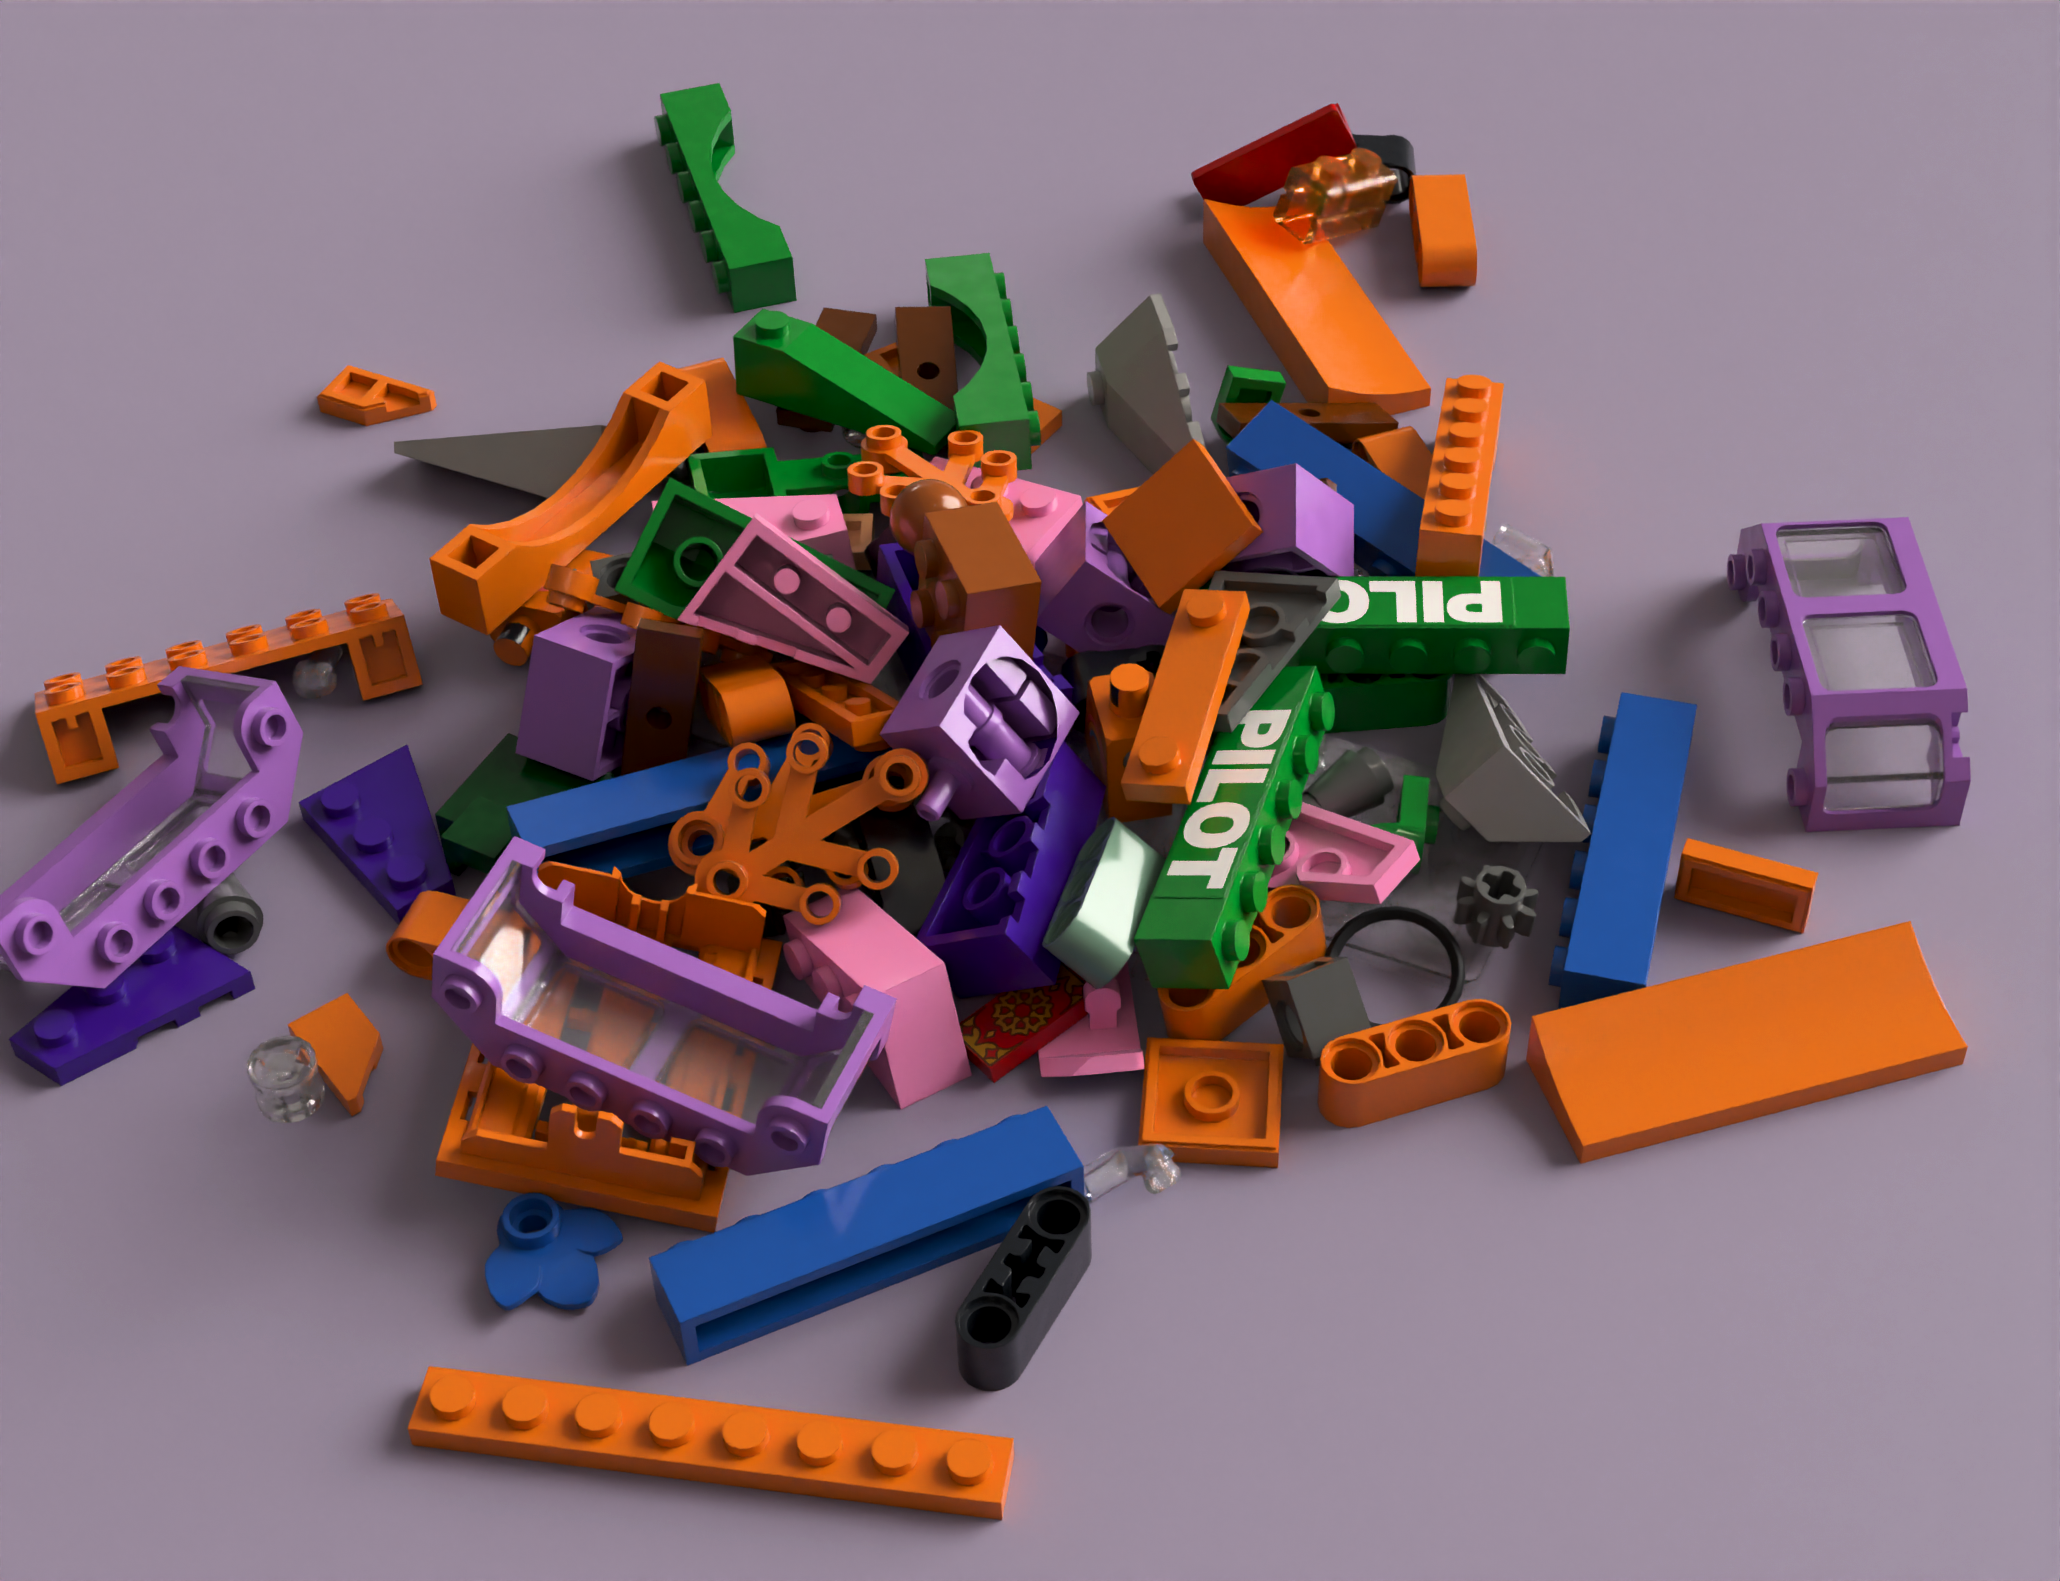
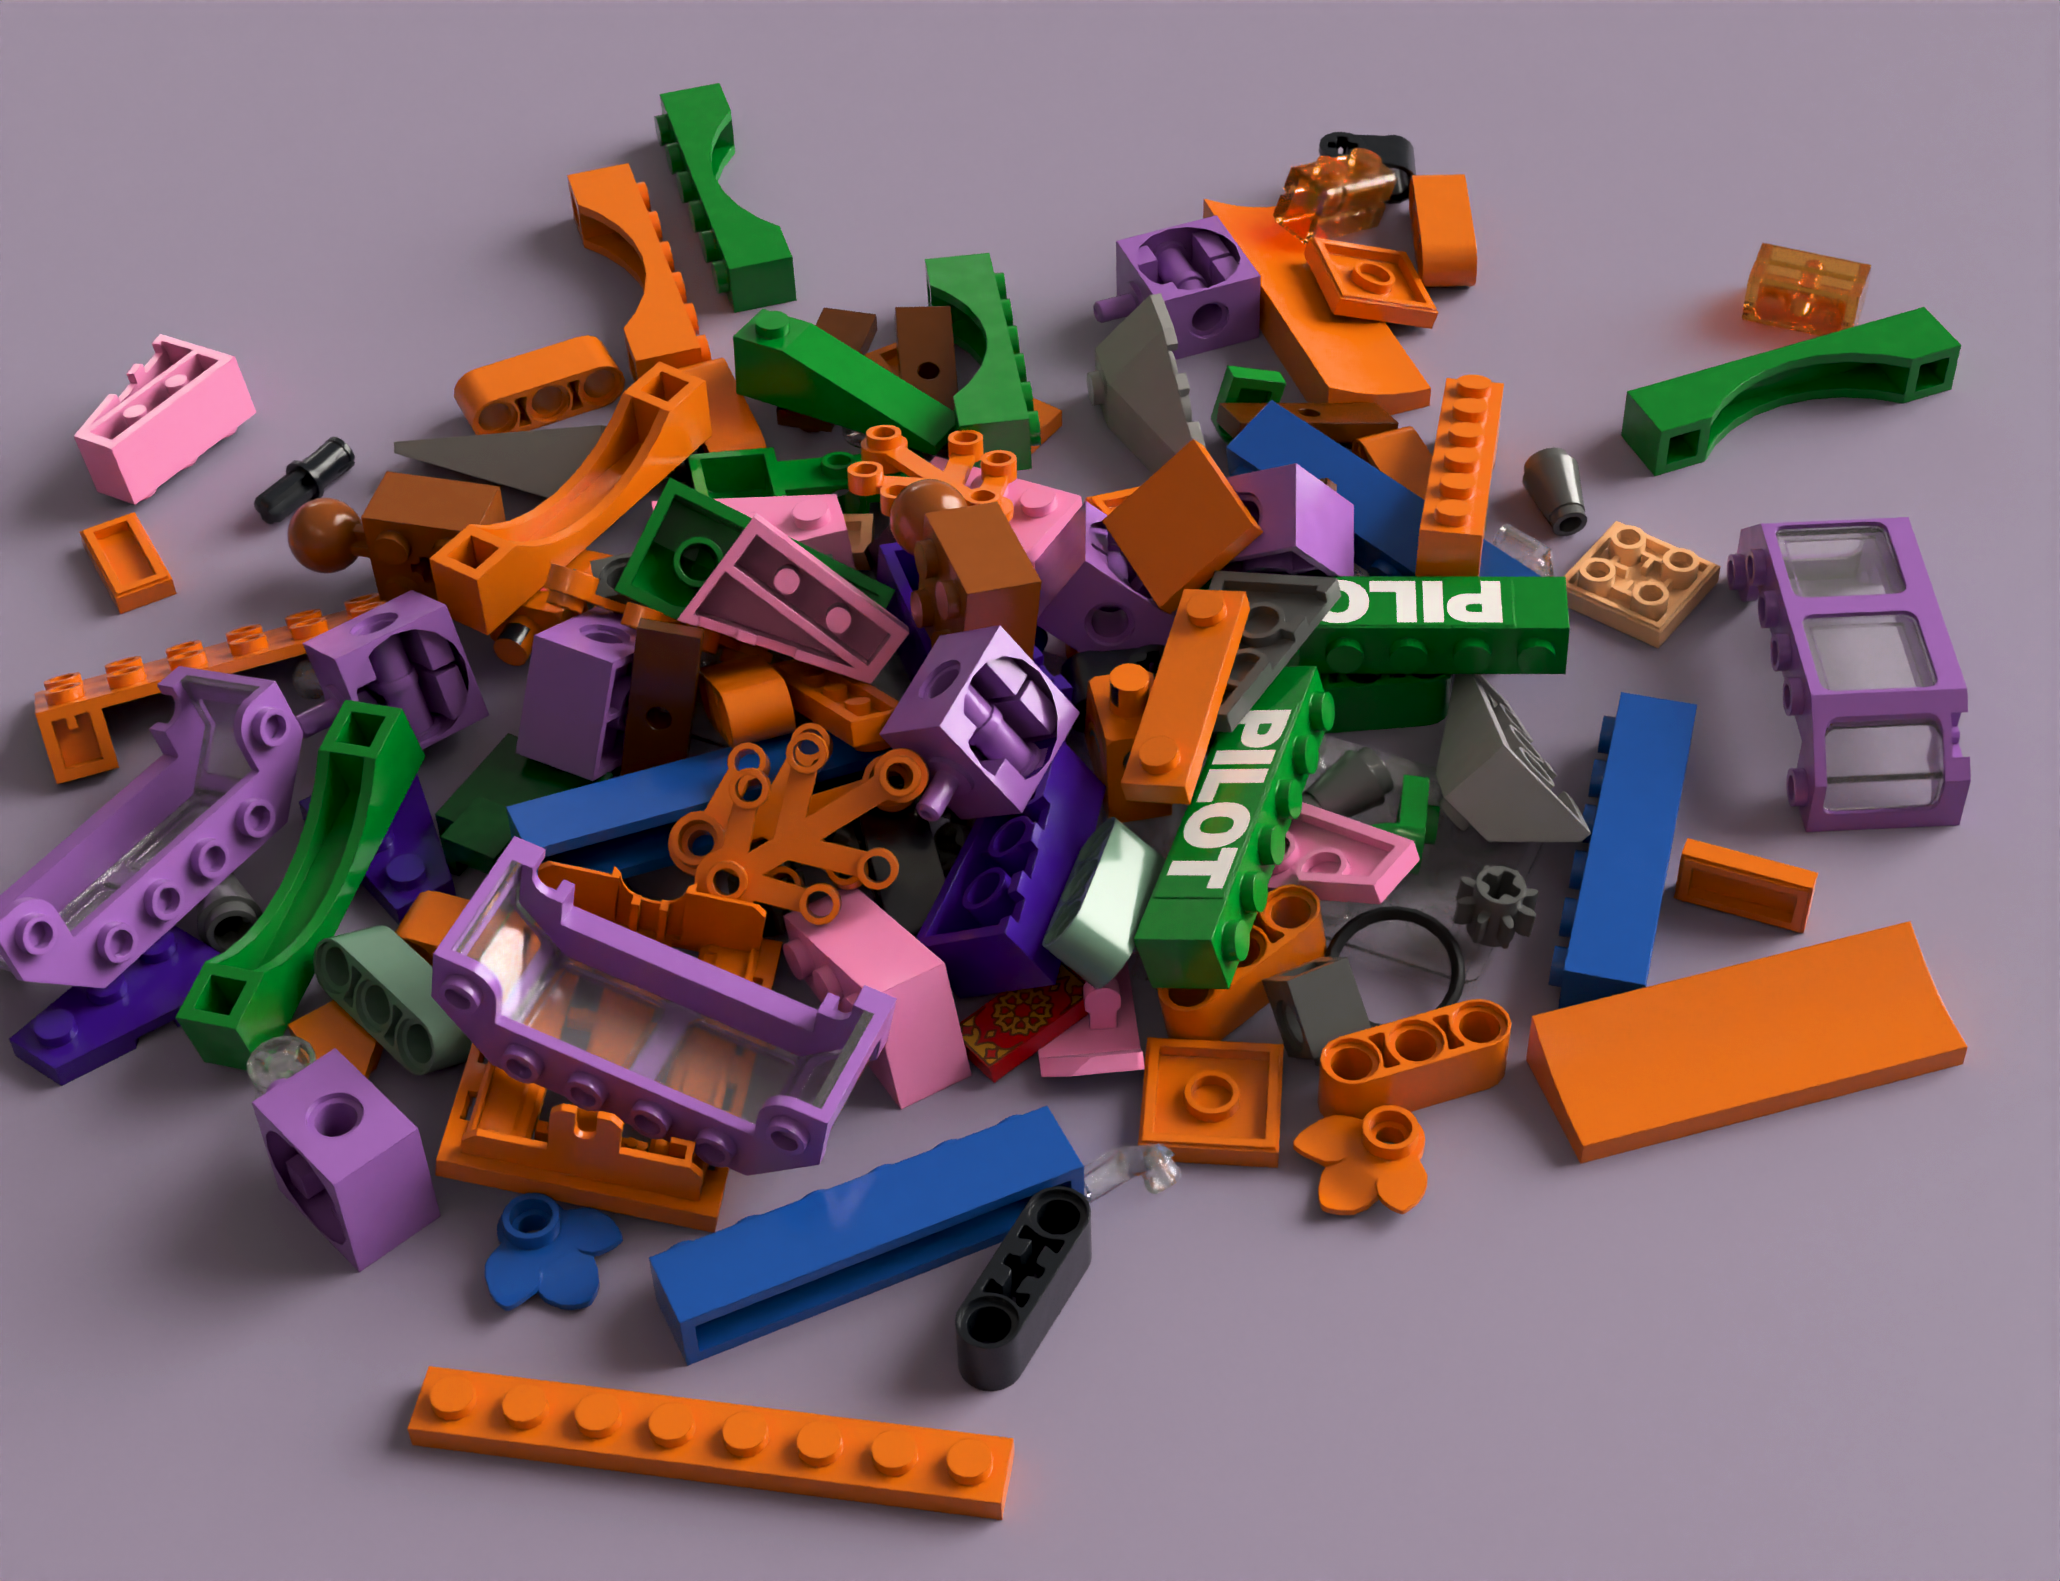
(127, 562): none -> orange tile
(163, 419): none -> bright pink wedge
(262, 977): none -> green arch
(305, 480): none -> black axle
(347, 1158): none -> medium lavender piece
(373, 398): orange tile -> none
(389, 995): none -> sand green beam
(397, 658): none -> medium lavender piece
(398, 530): none -> dark orange brick
(540, 387): none -> orange beam
(618, 223): none -> orange arch
(1202, 279): none -> medium lavender piece
(1265, 163): red panel -> none
(1361, 1165): none -> orange plate
(1370, 283): none -> orange tile
(1556, 488): none -> dark grey cone
(1639, 583): none -> light nougat tile
(1805, 291): none -> clear orange brick
(1884, 360): none -> green arch

